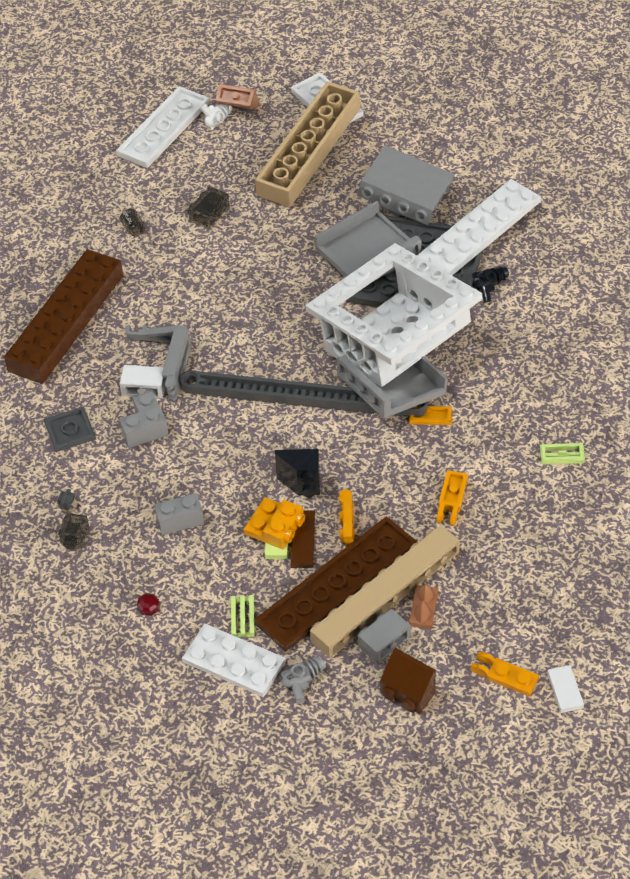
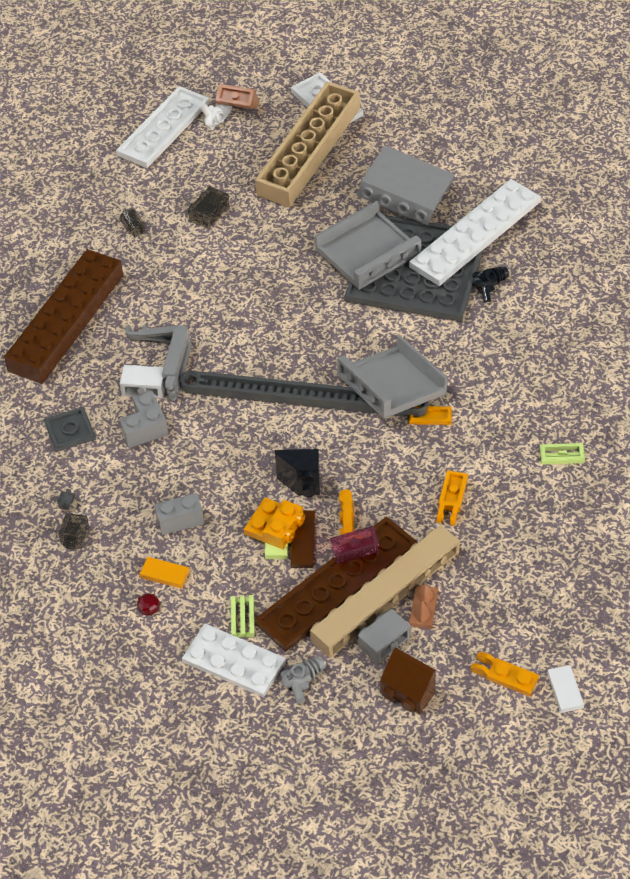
(164, 572): none -> light orange tile
(354, 544): none -> clear pink brick
(425, 296): white plate -> none

